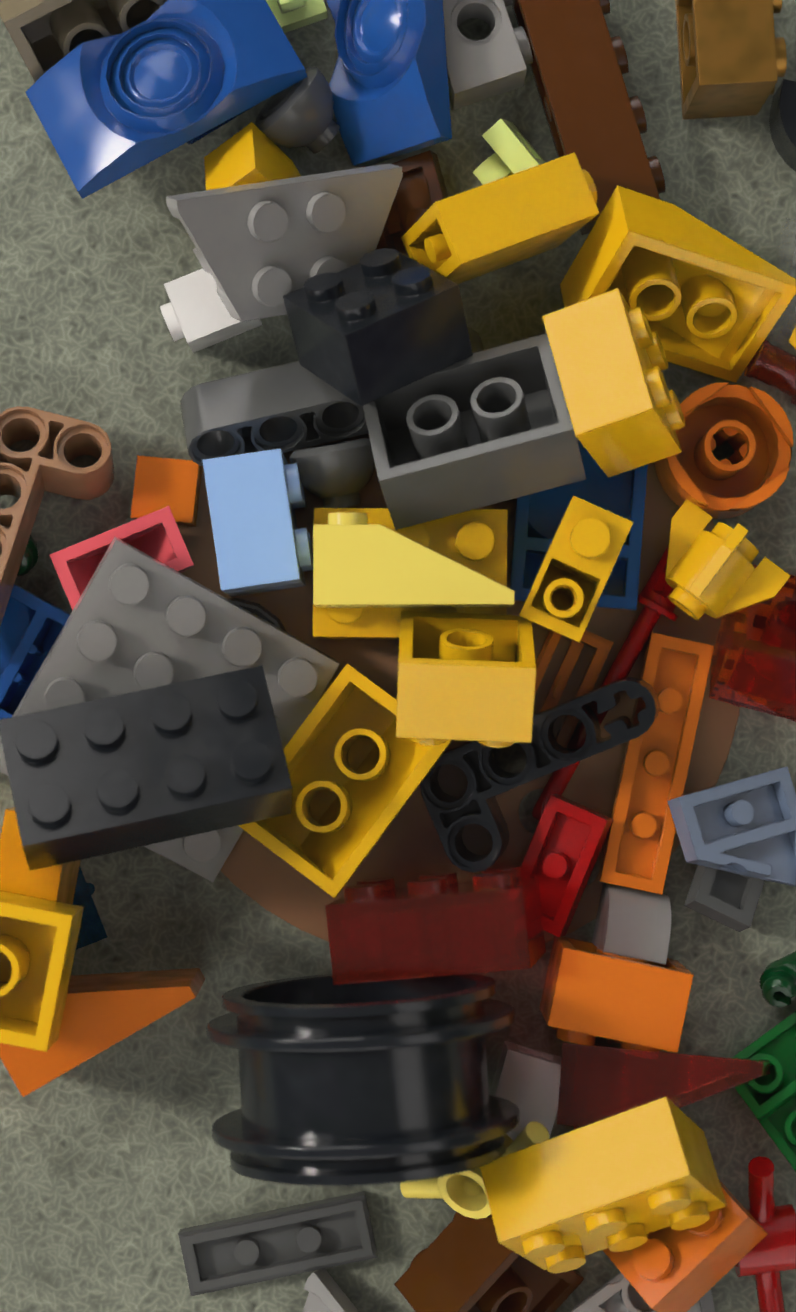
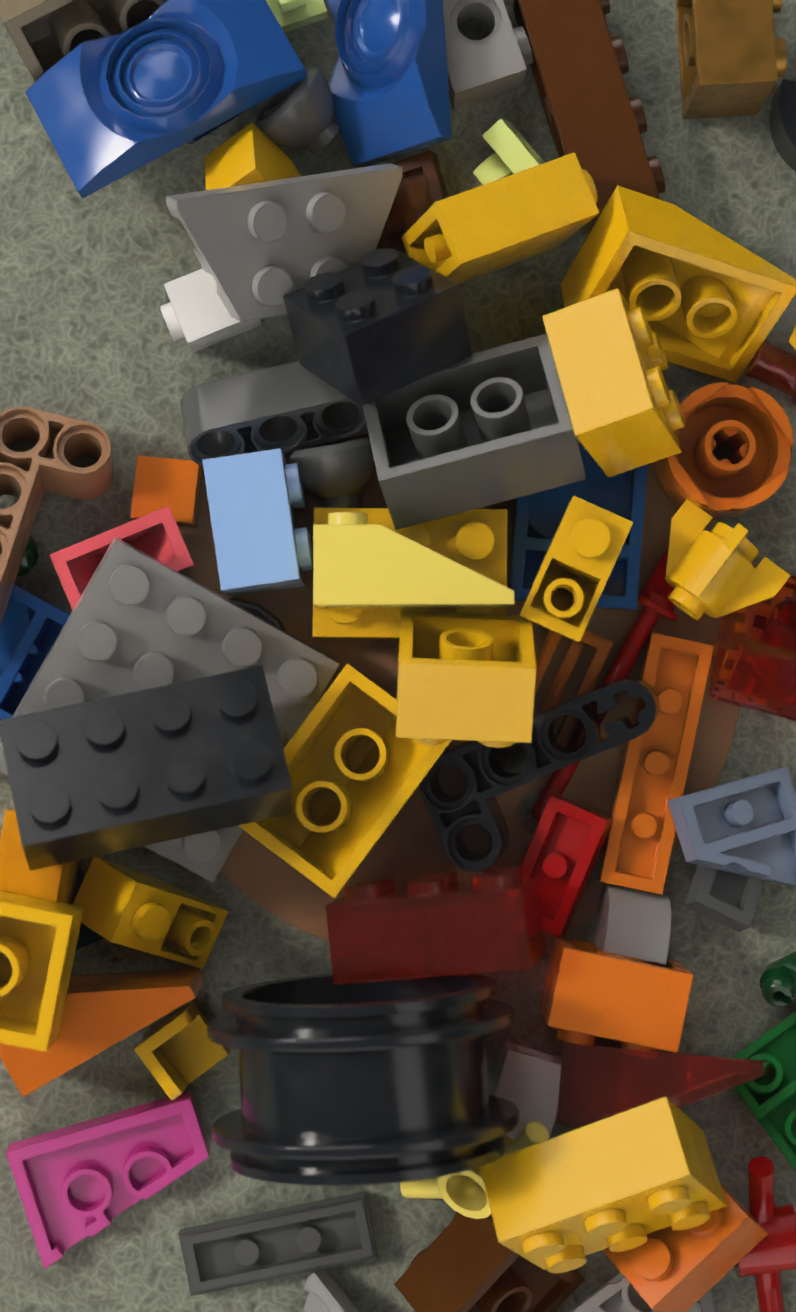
(100, 1167): none -> dark pink wing
(148, 913): none -> yellow slope
(180, 1050): none -> yellow panel

